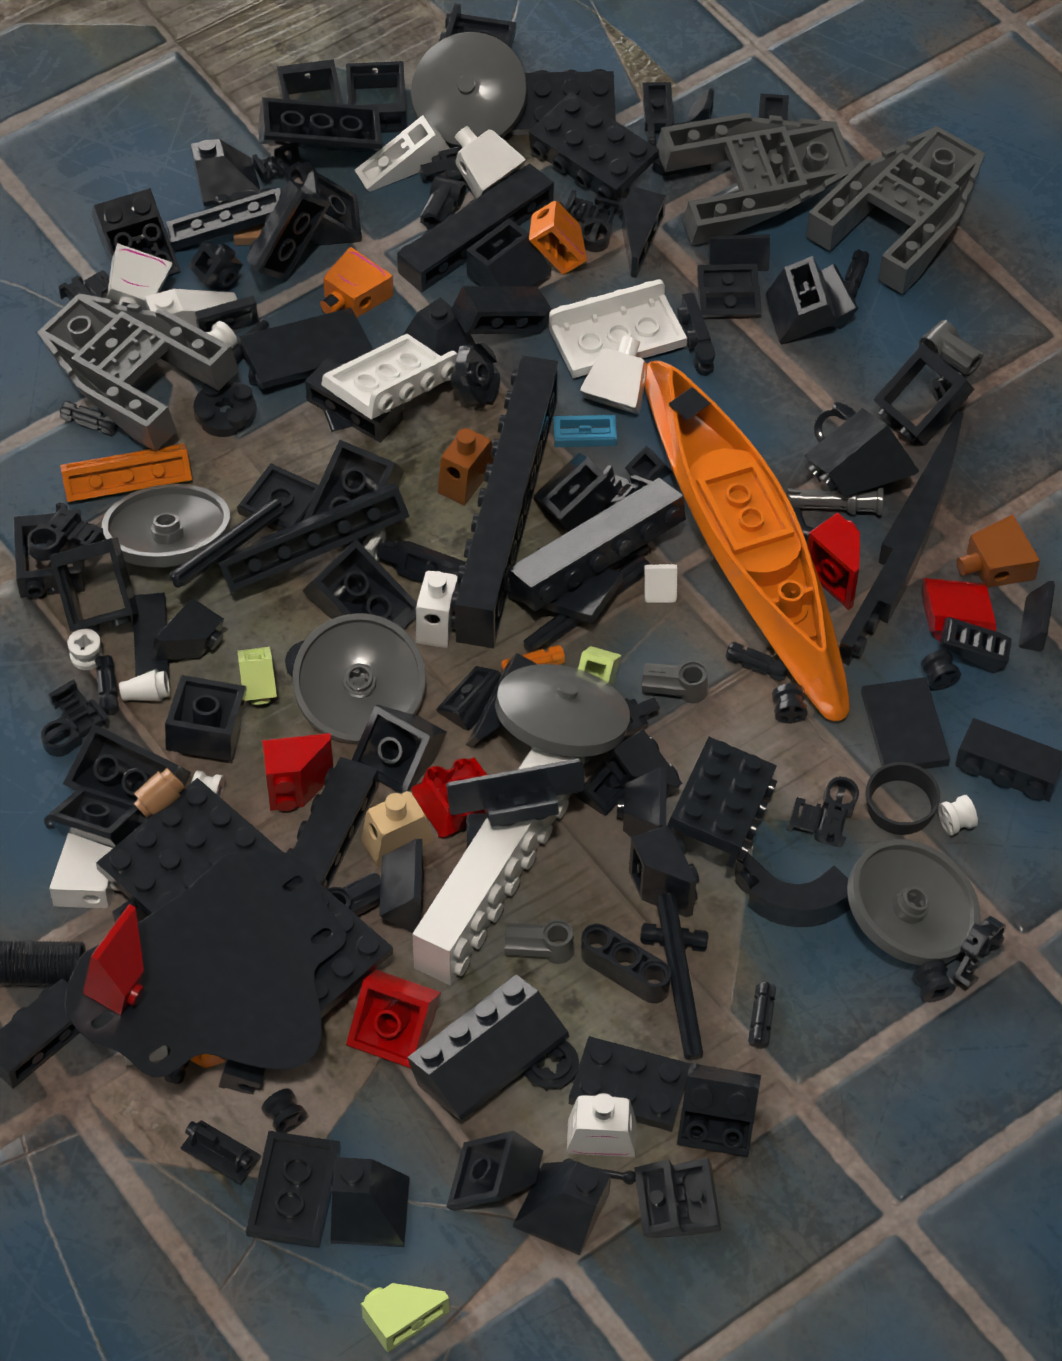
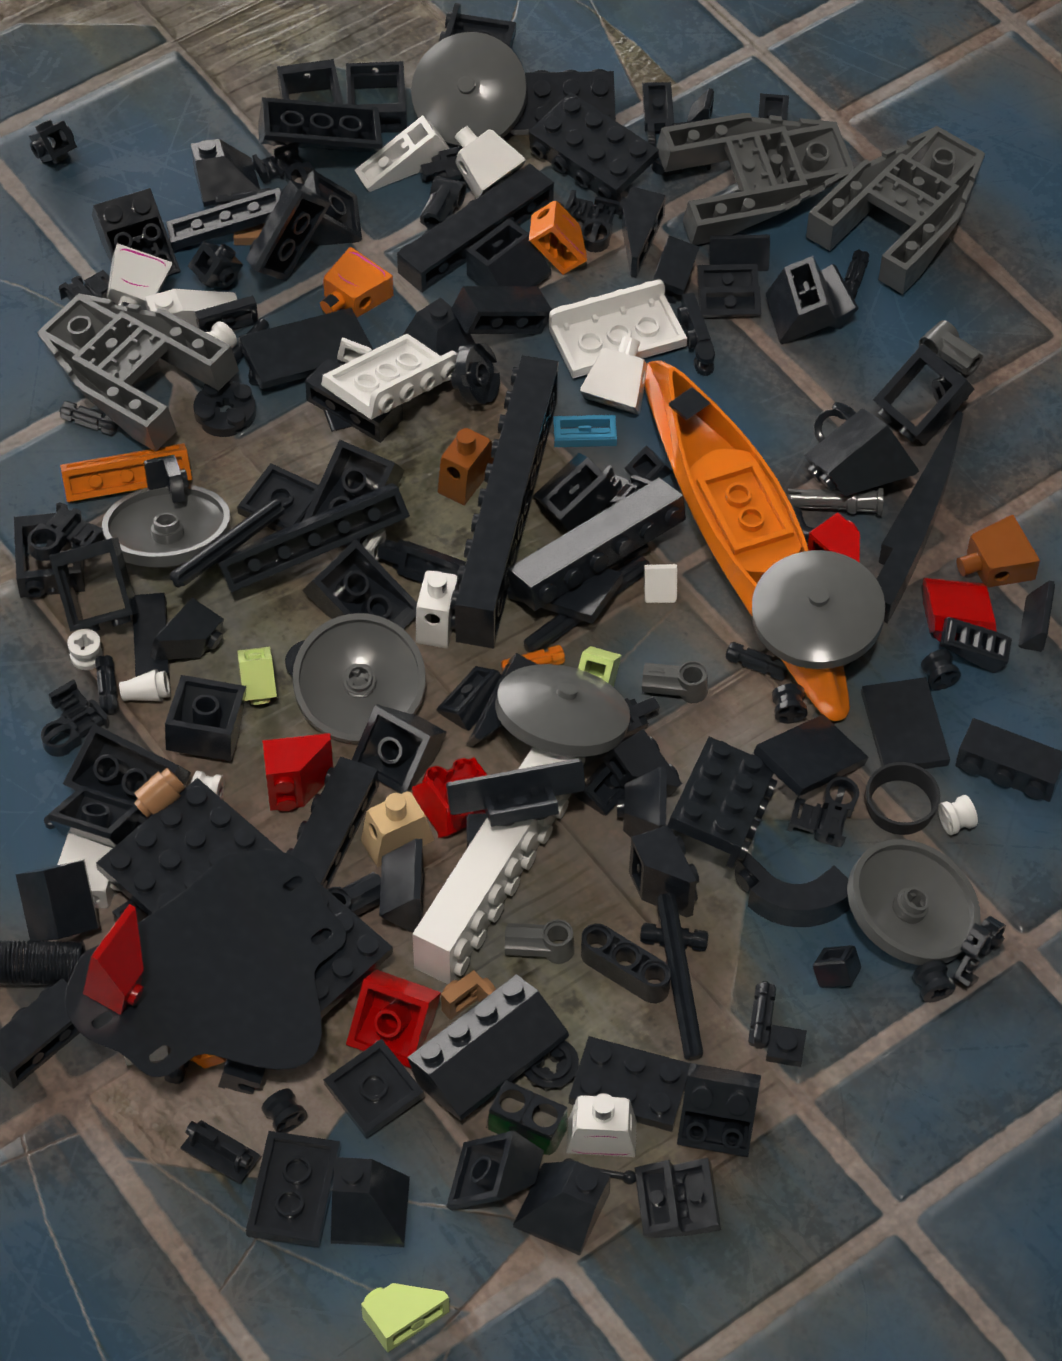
(57, 901): none -> black slope
(61, 139): none -> black brick
(166, 473): none -> black bracket
(351, 350): none -> white slope
(374, 1088): none -> black plate
(463, 993): none -> medium nougat bracket
(501, 1121): none -> black piece
(675, 266): none -> black hinge
(786, 1045): none -> black plate
(810, 755): none -> black tile
(818, 609): none -> dark grey dish
(837, 966): none -> black slope

